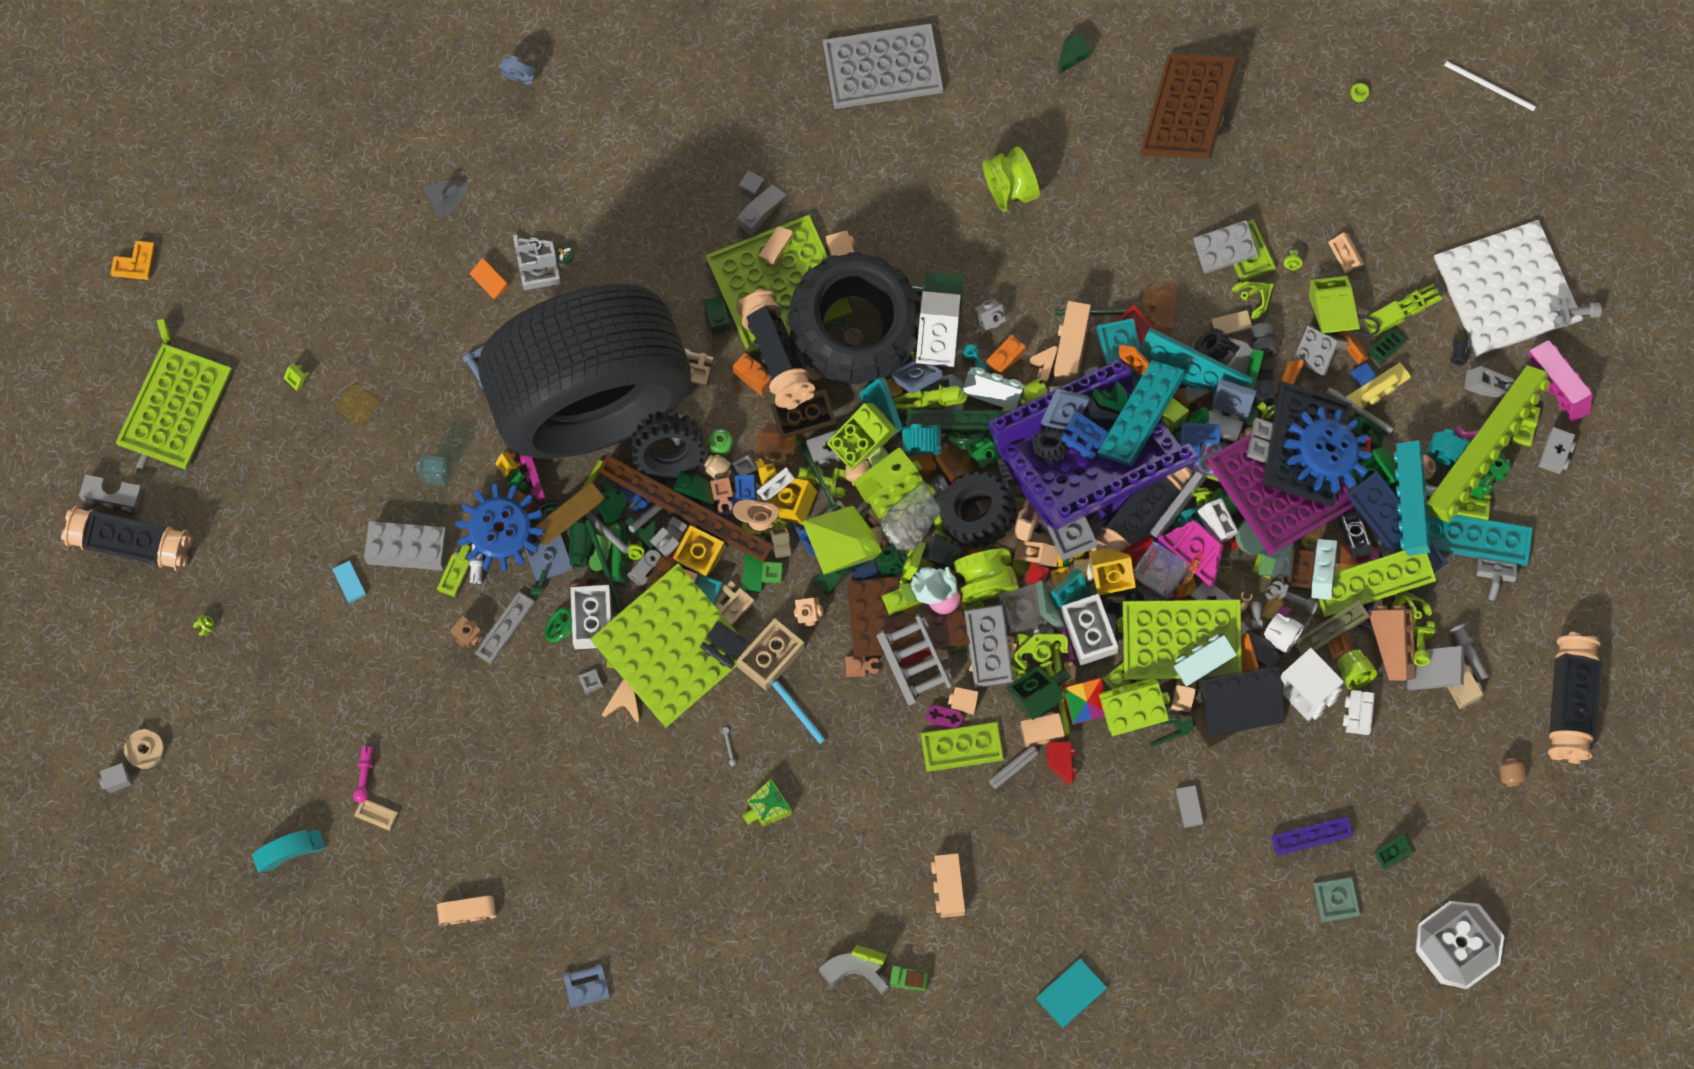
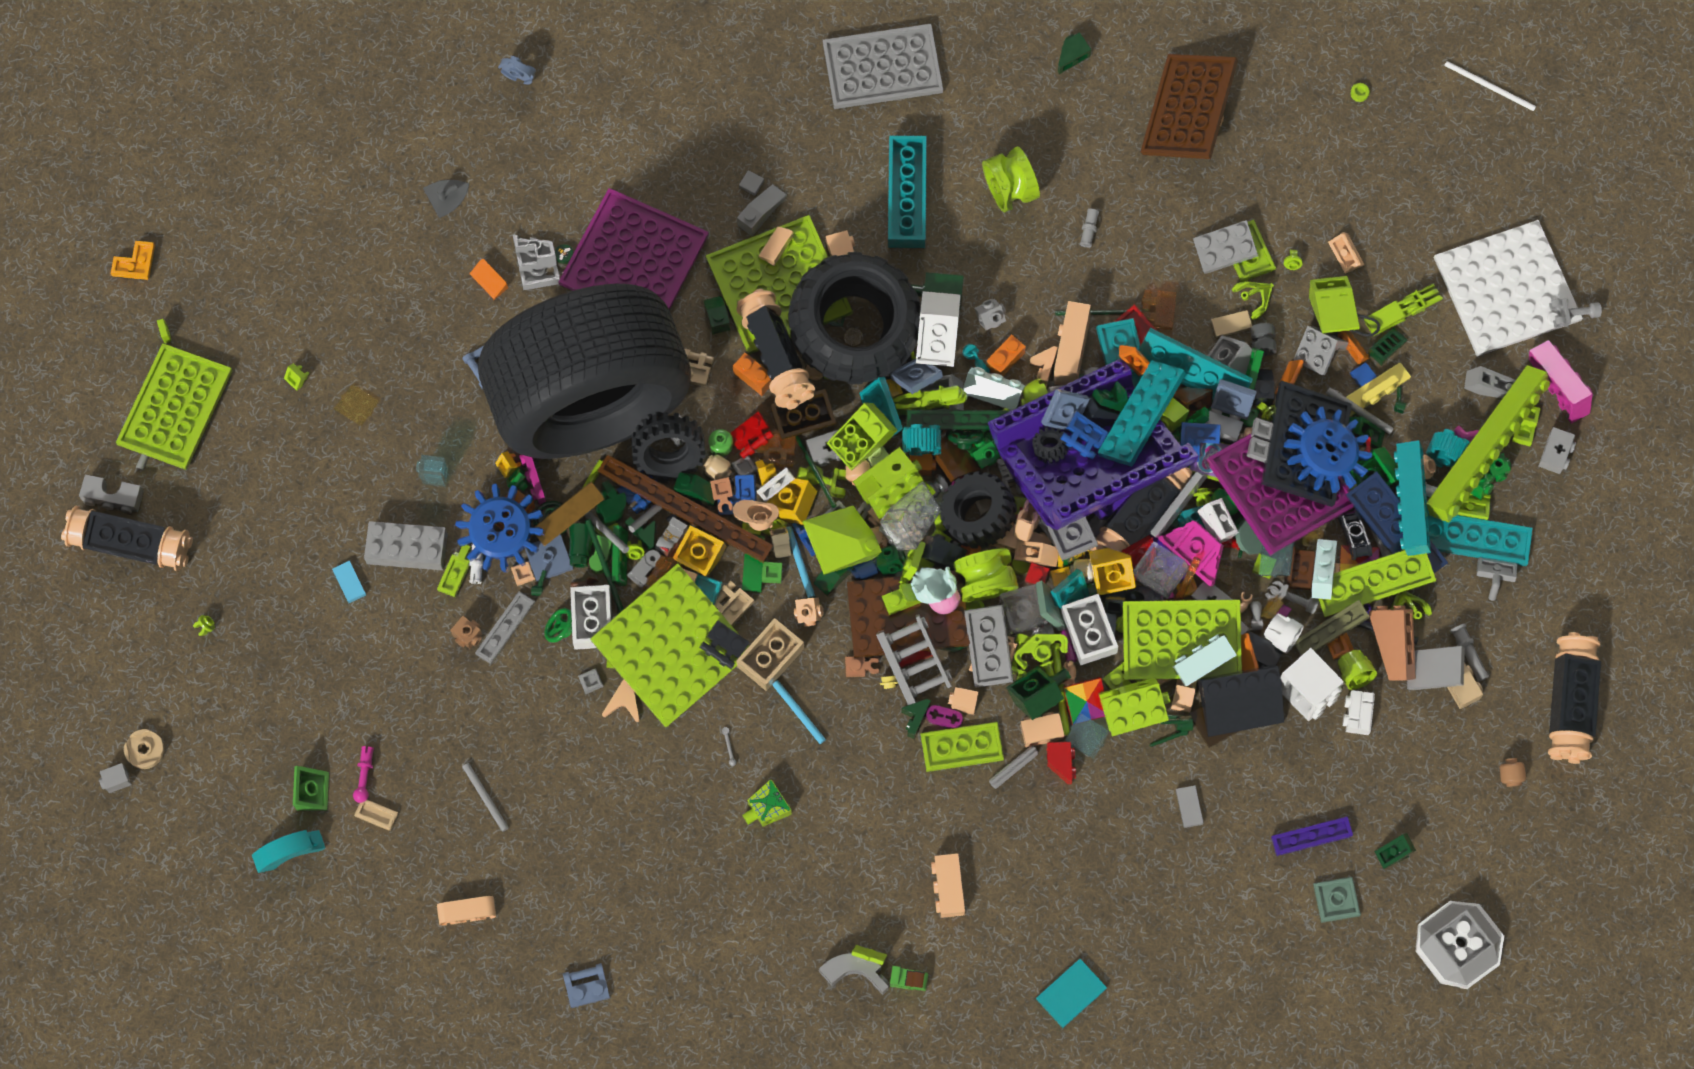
(310, 789): none -> bright green slope
(485, 797): none -> light grey bar
(523, 574): none -> light nougat tile
(634, 247): none -> magenta plate
(664, 542): light grey bracket -> none
(749, 431): none -> red plate
(800, 563): none -> medium azure bar
(889, 682): none -> light yellow plate
(907, 192): none -> teal brick
(918, 712): none -> dark green slope
(1087, 736): none -> clear light blue piece
(1089, 228): none -> light grey pin
(1214, 344): black tyre -> none
(1399, 406): none -> dark green hand
(1422, 657): lime bar -> none
(1460, 350): black piece -> none

